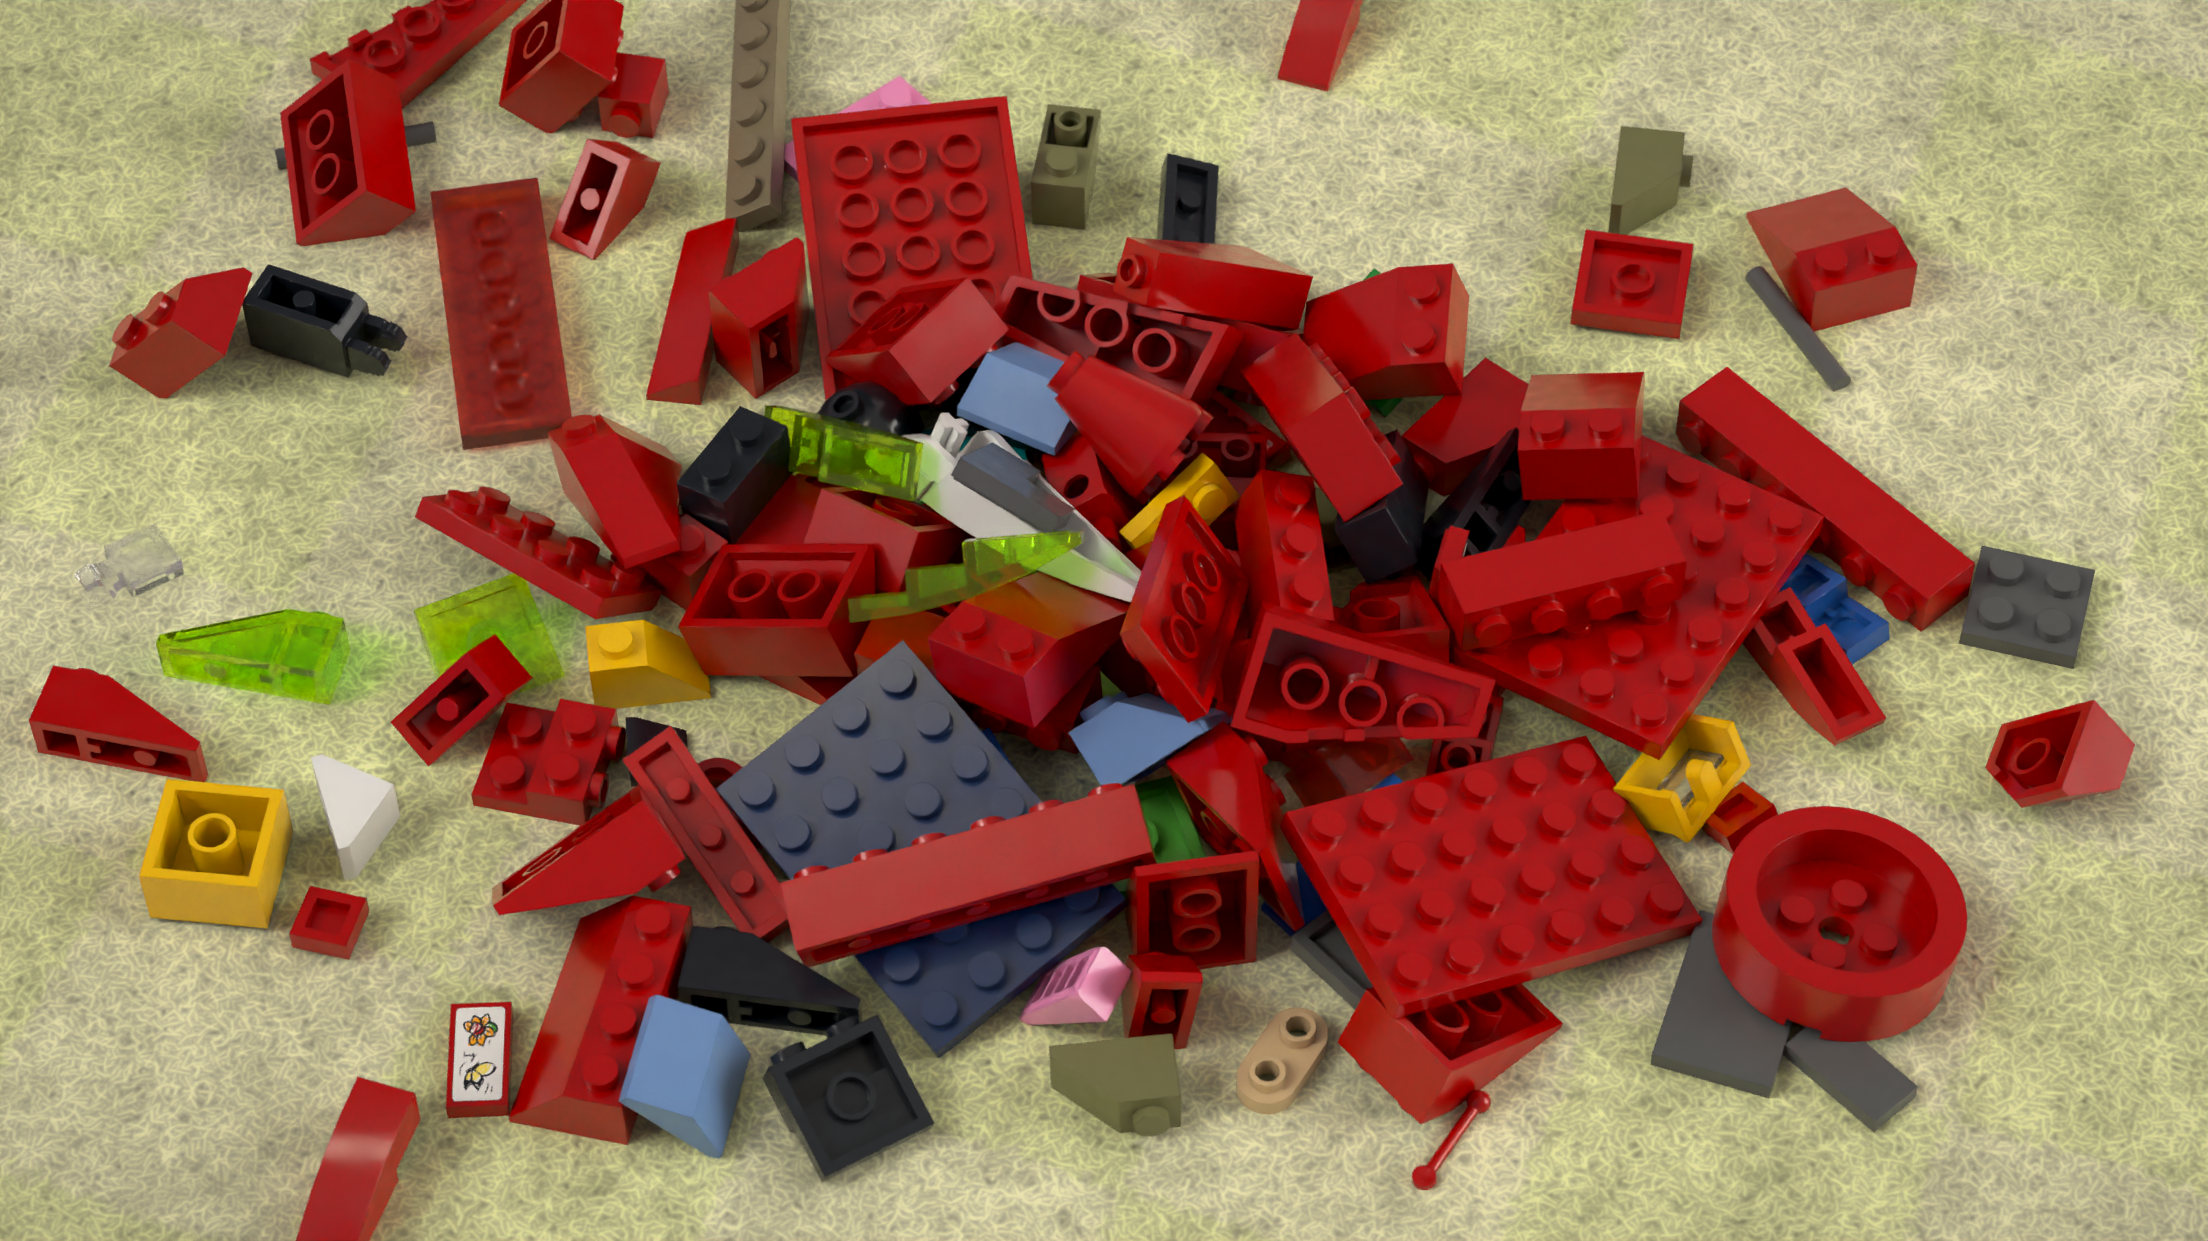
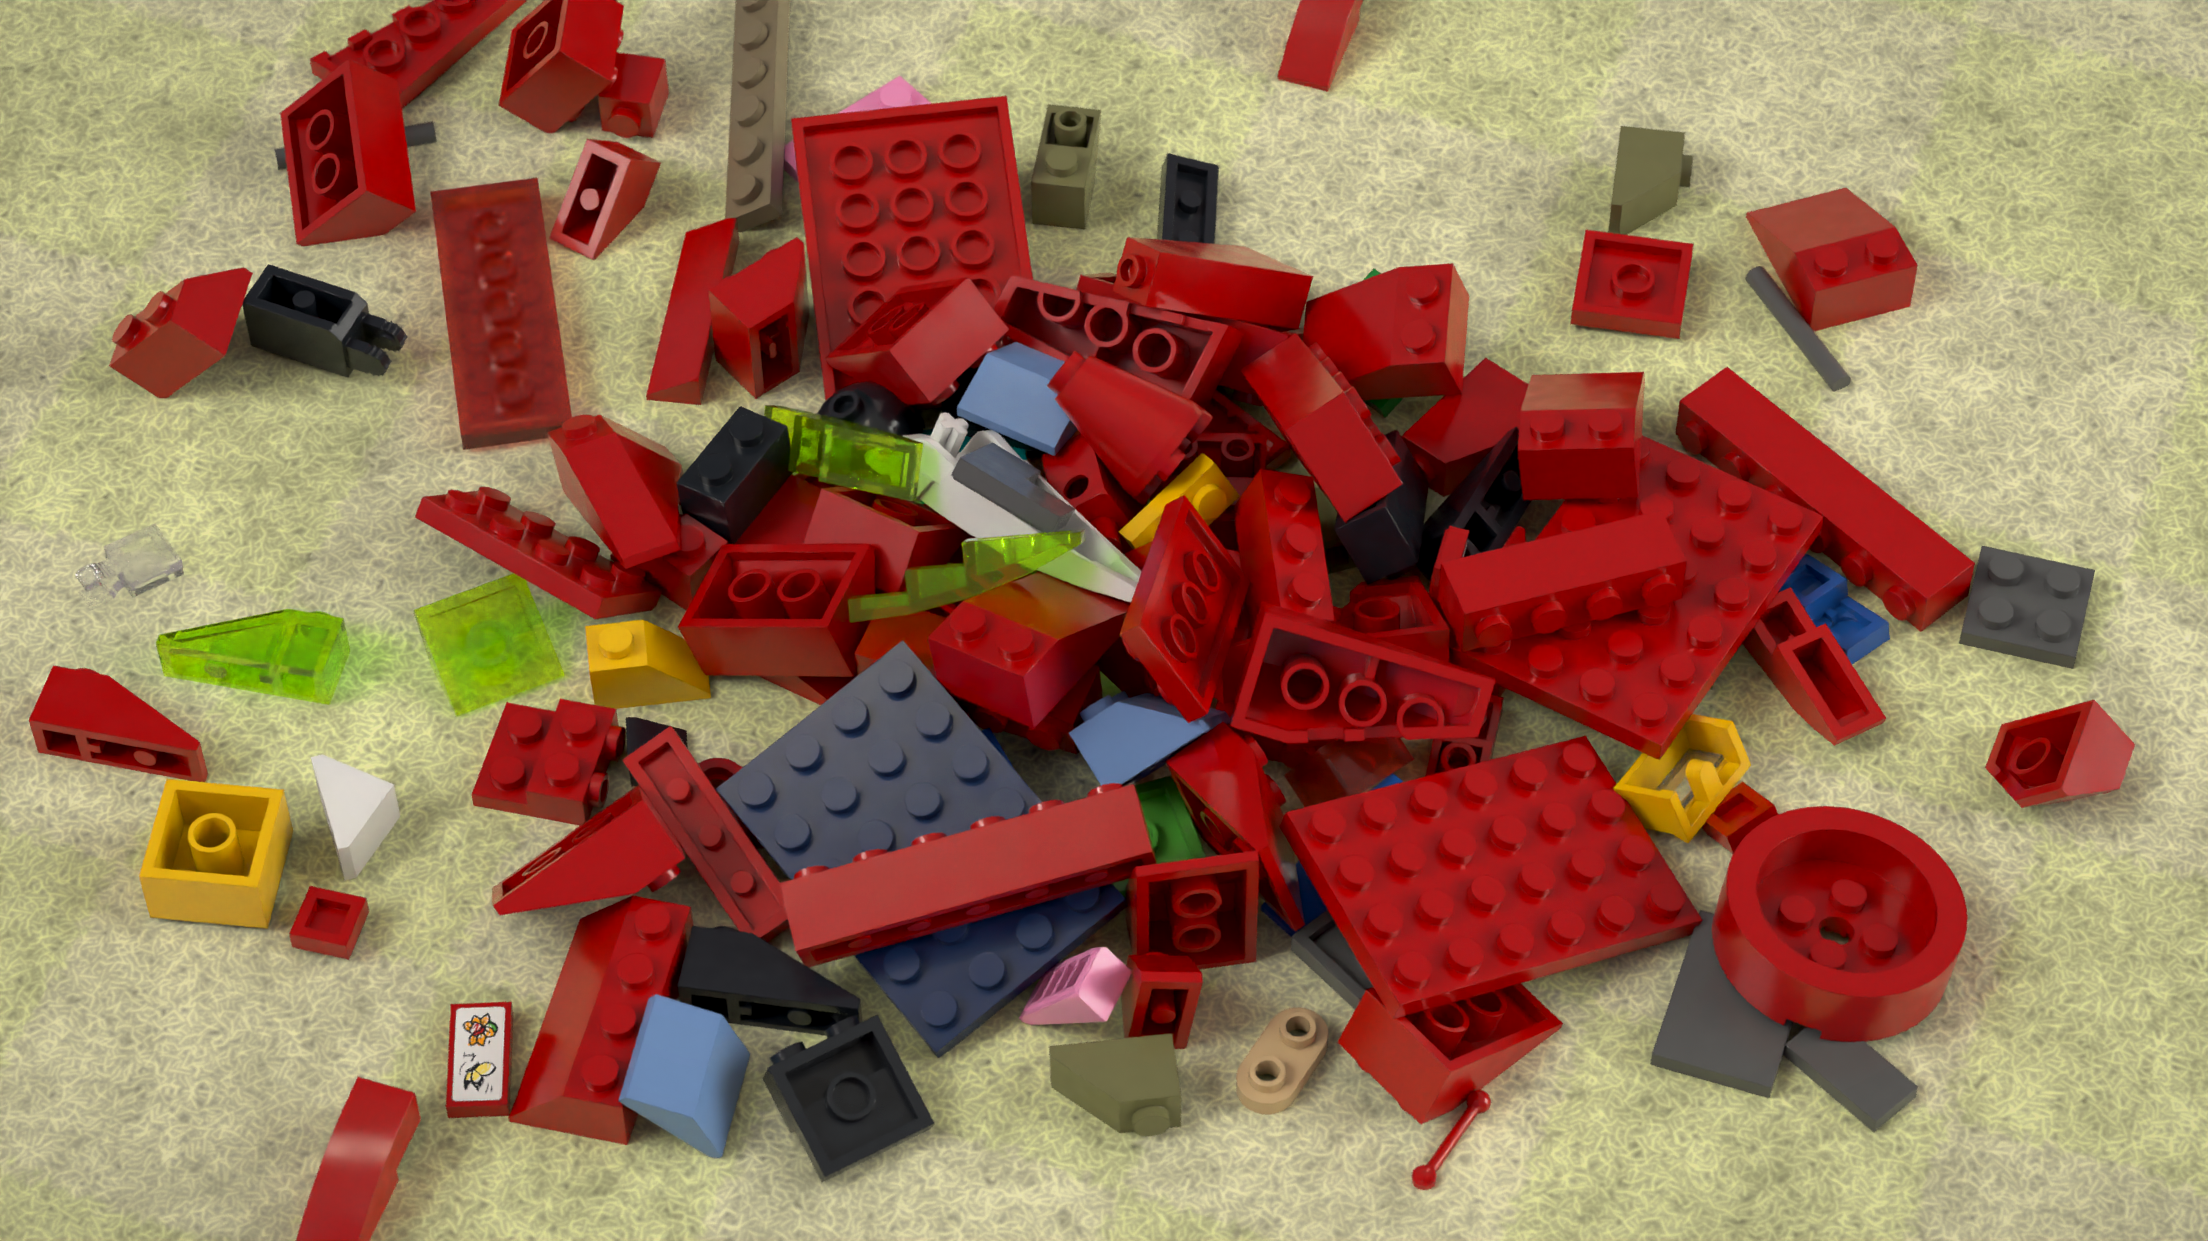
(461, 699): red slope -> none

